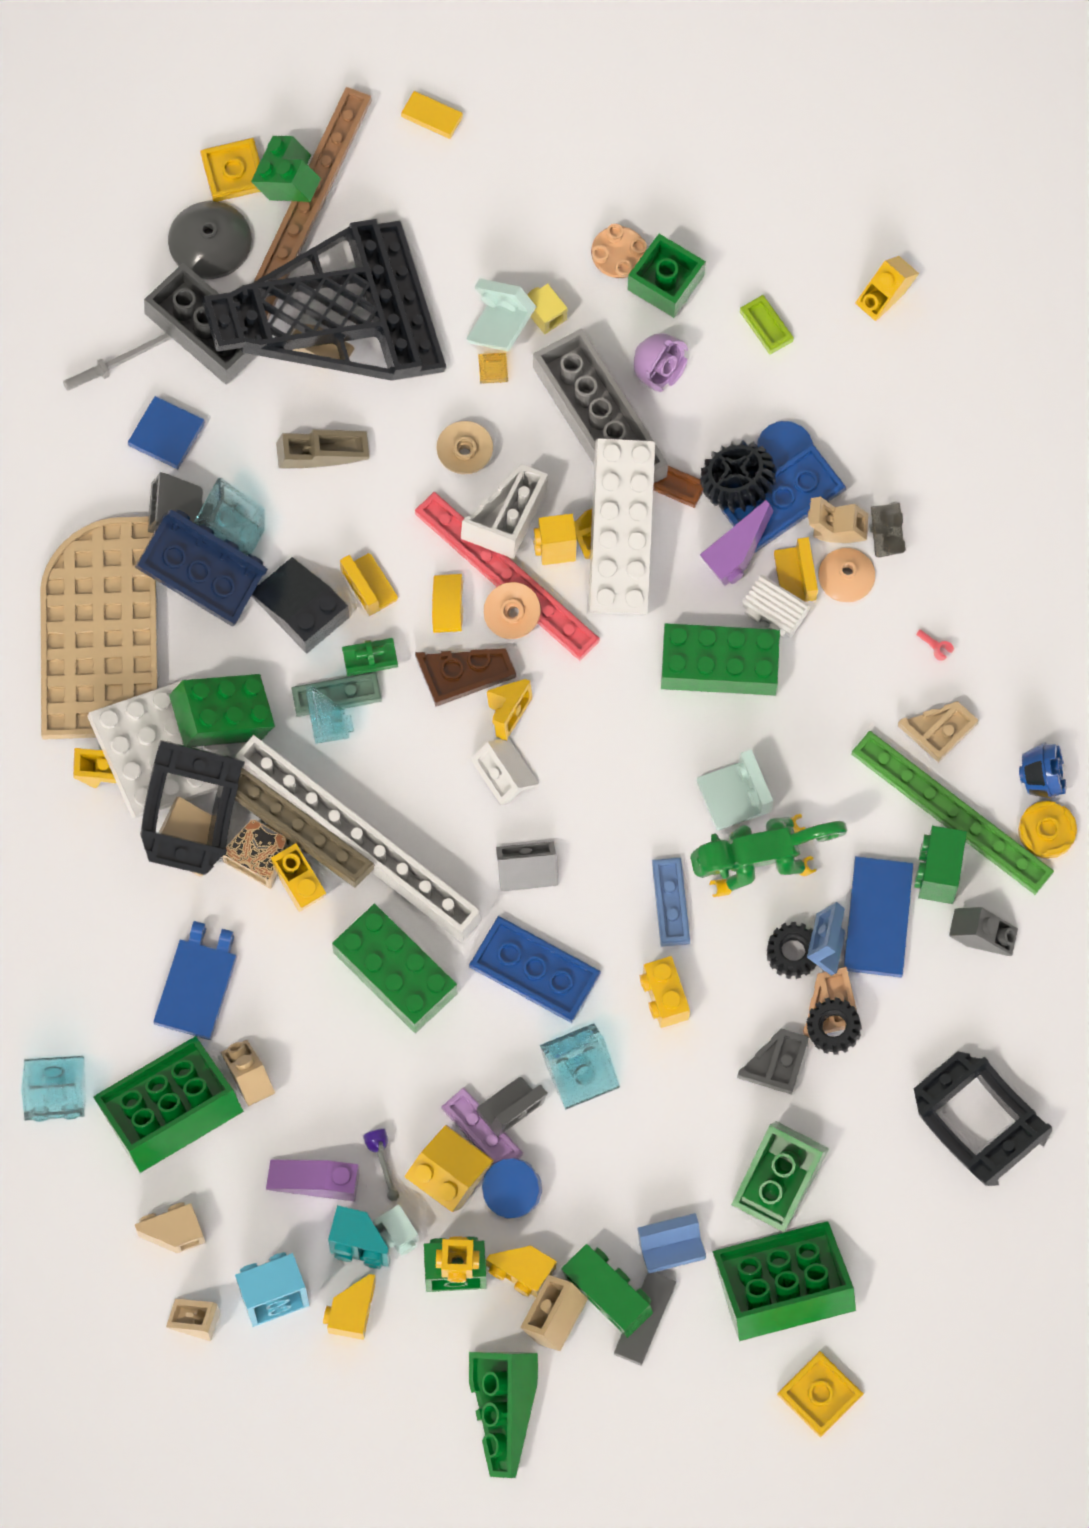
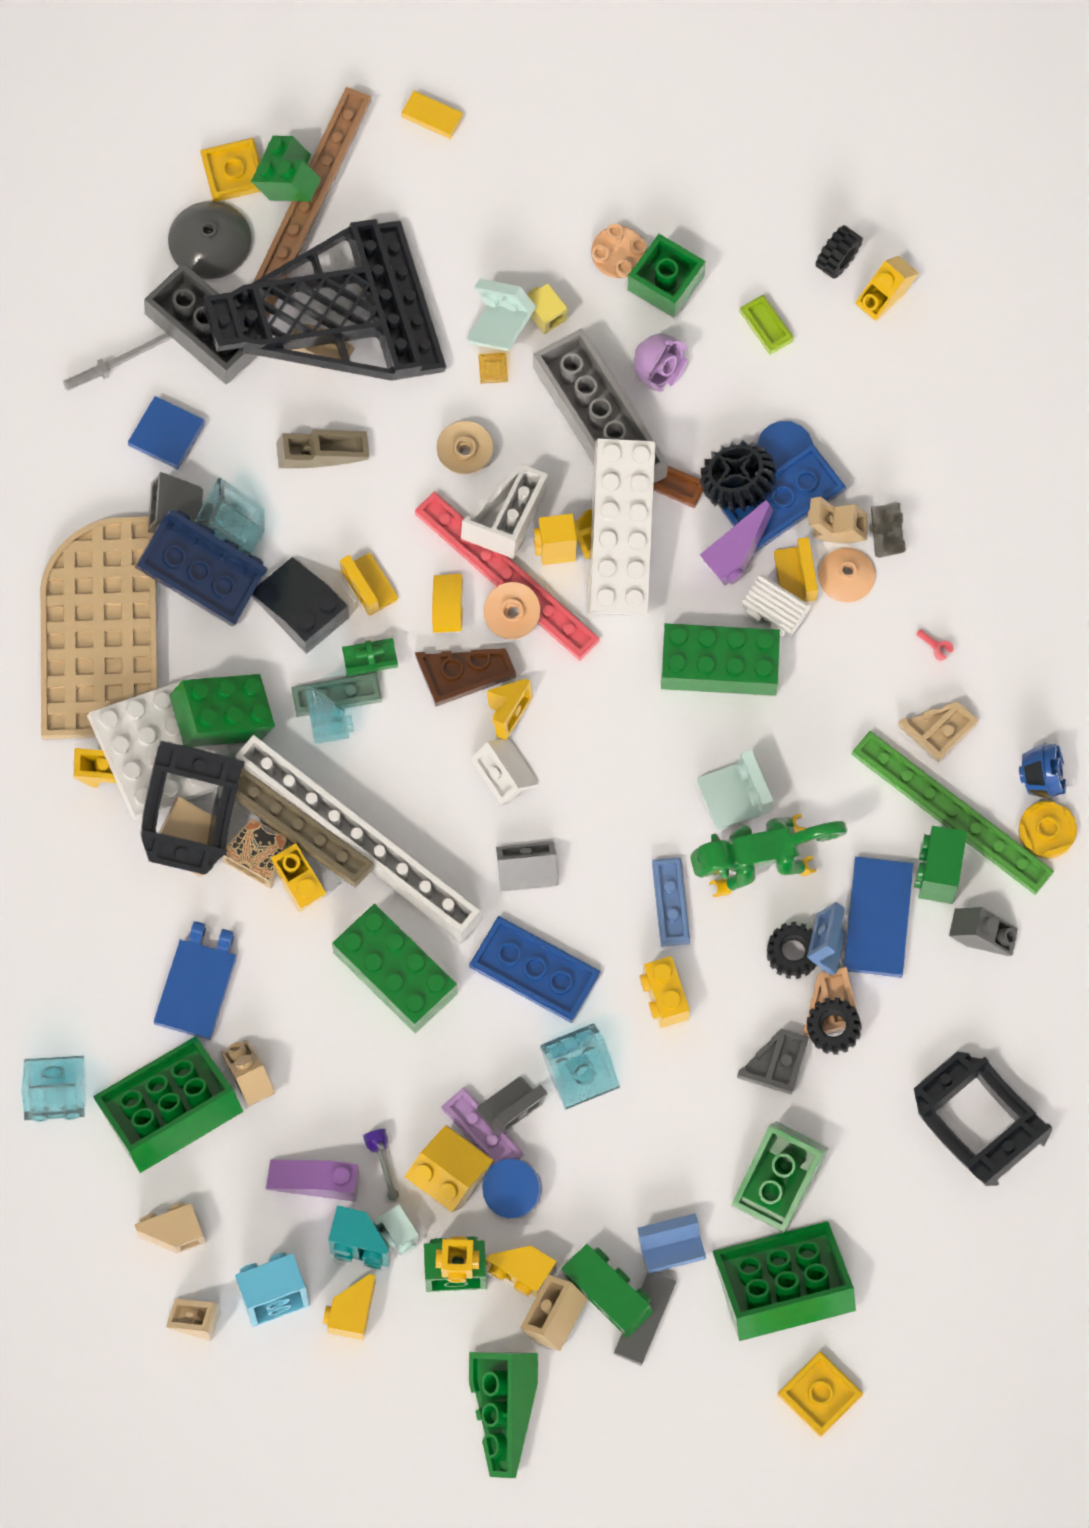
(839, 251): none -> black tyre

